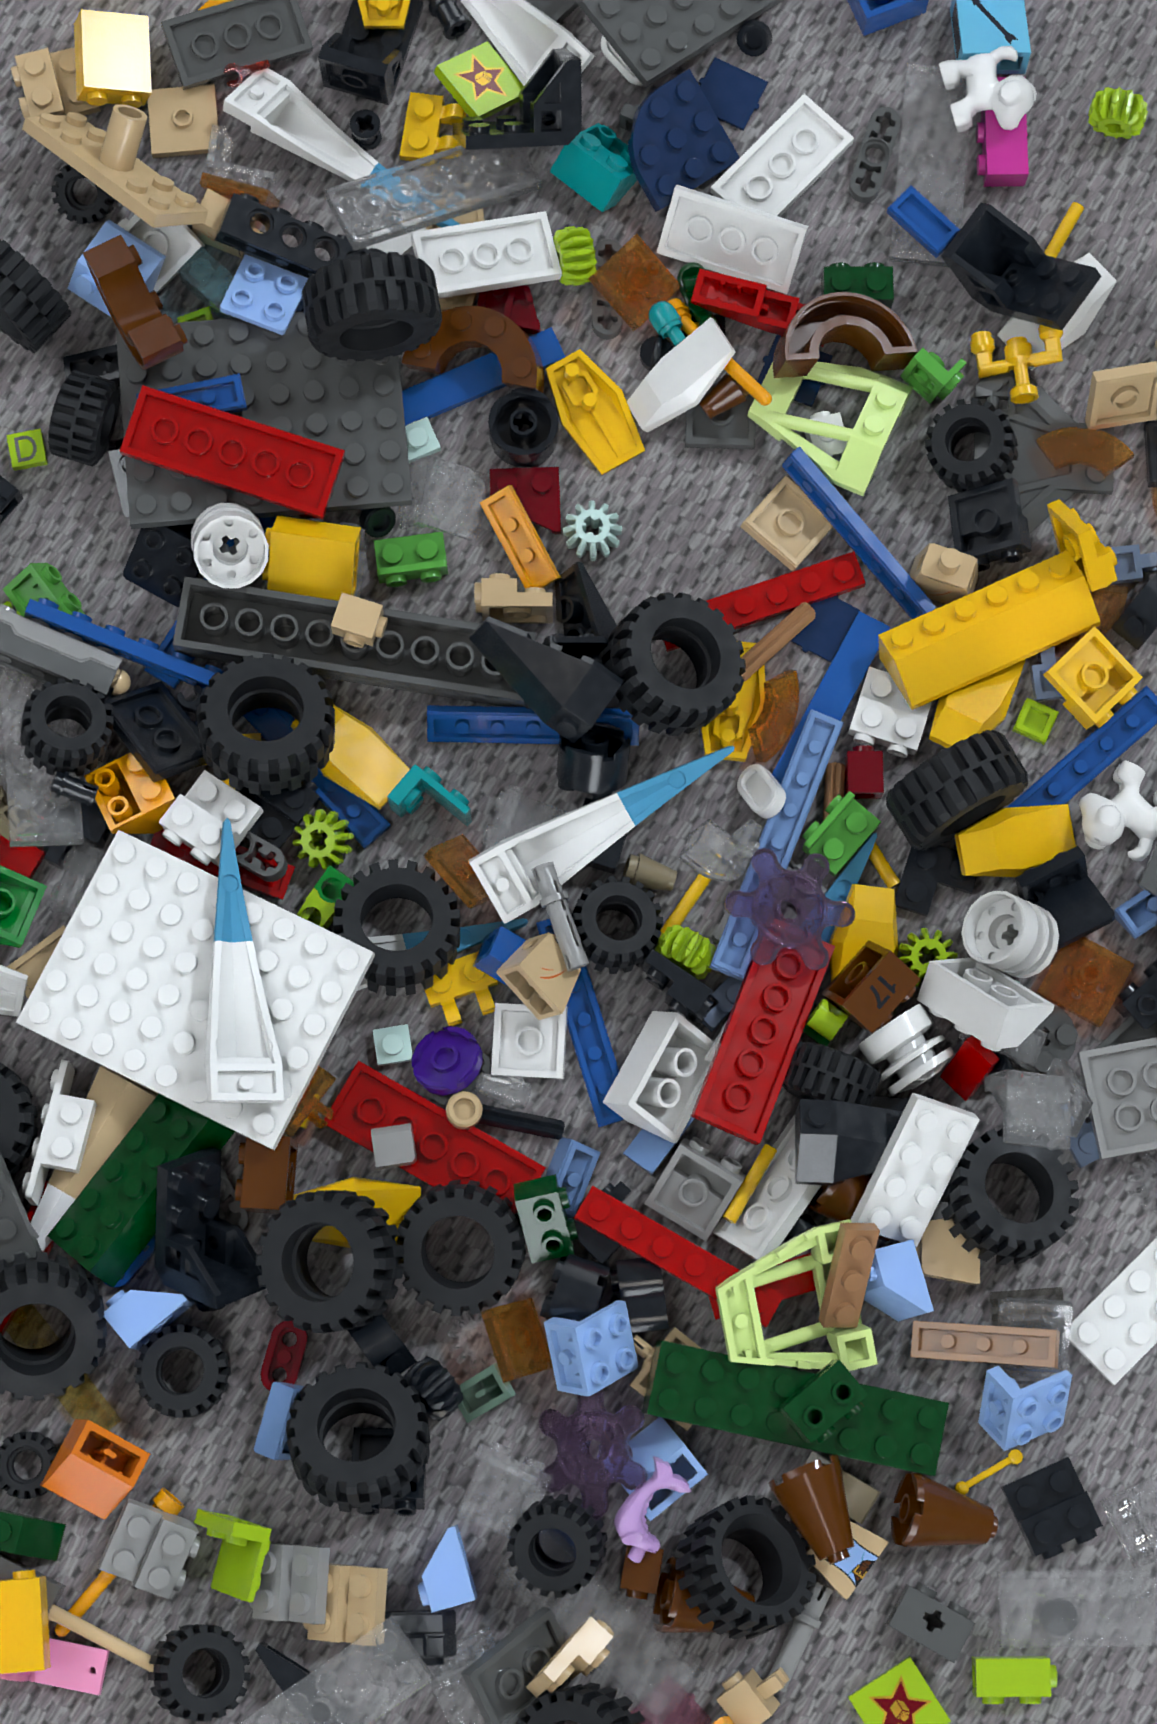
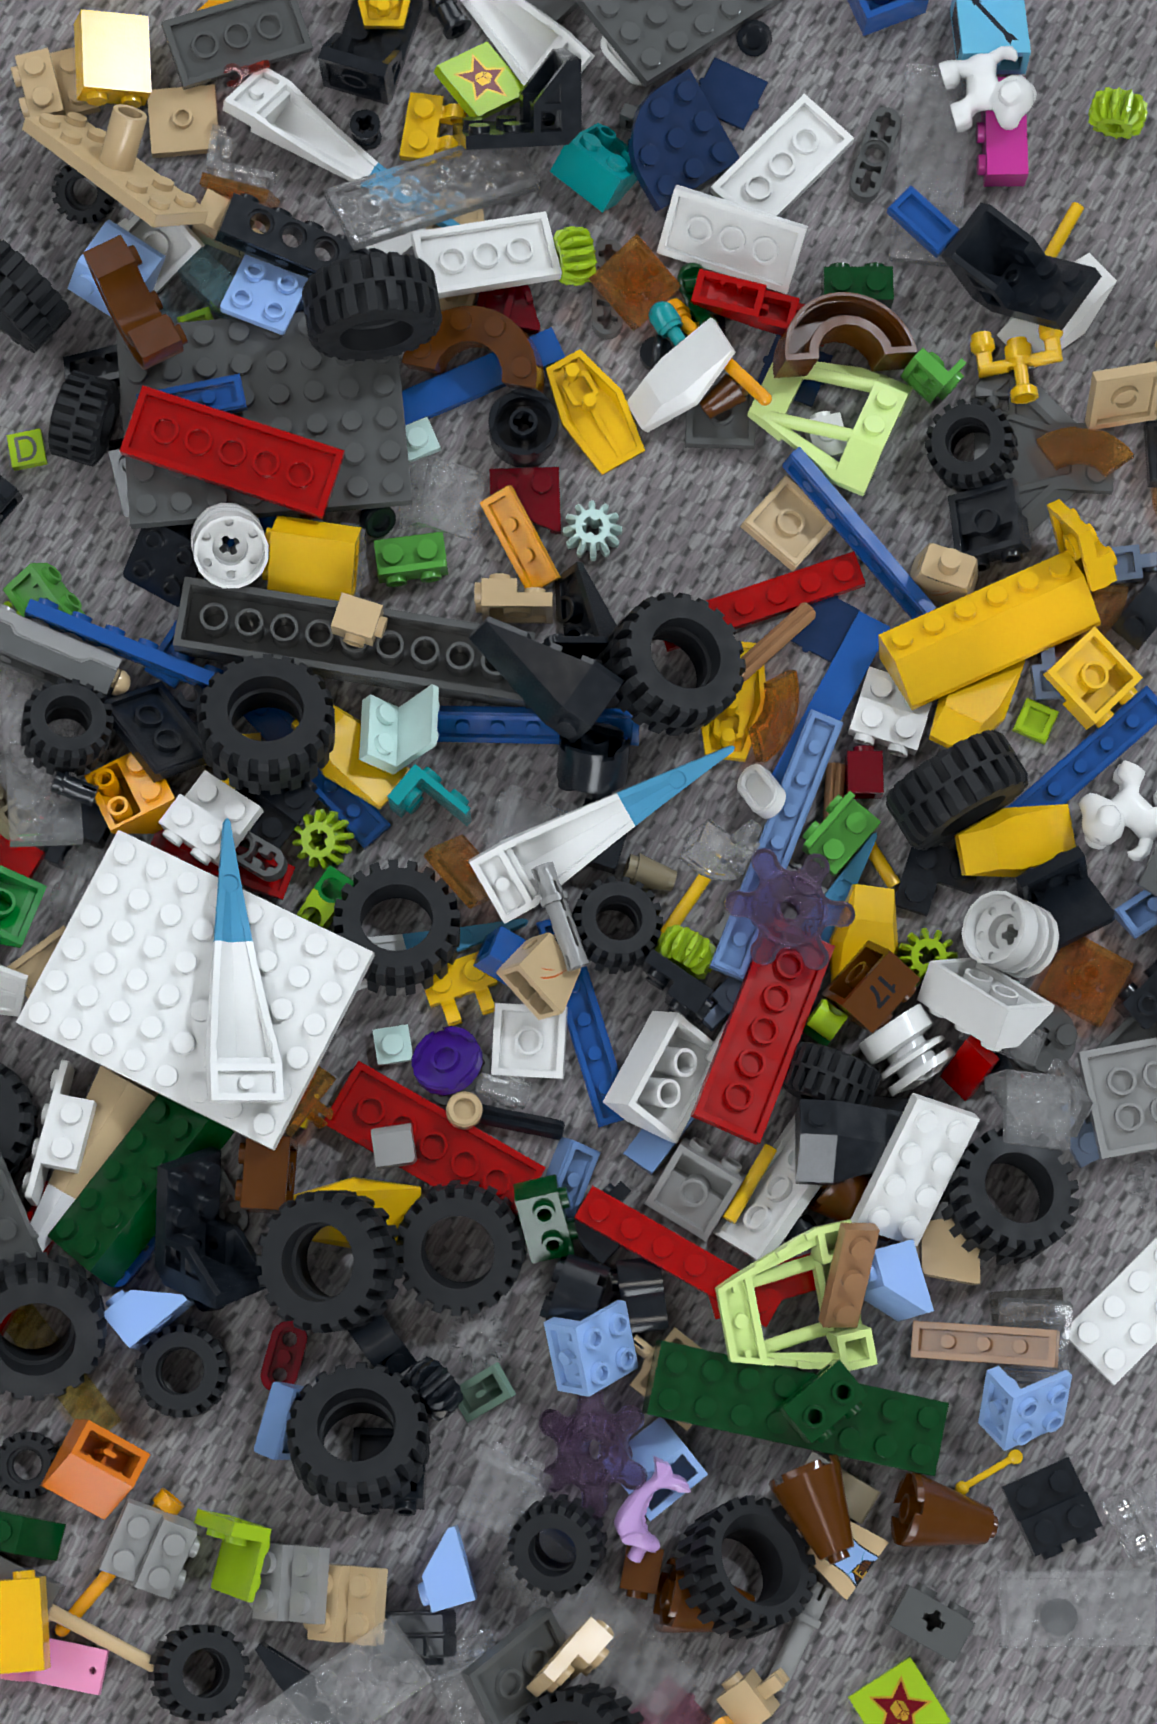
(398, 735): none -> light aqua bracket
(517, 1339): clear orange tile -> none
(1013, 1676): lime brick -> none

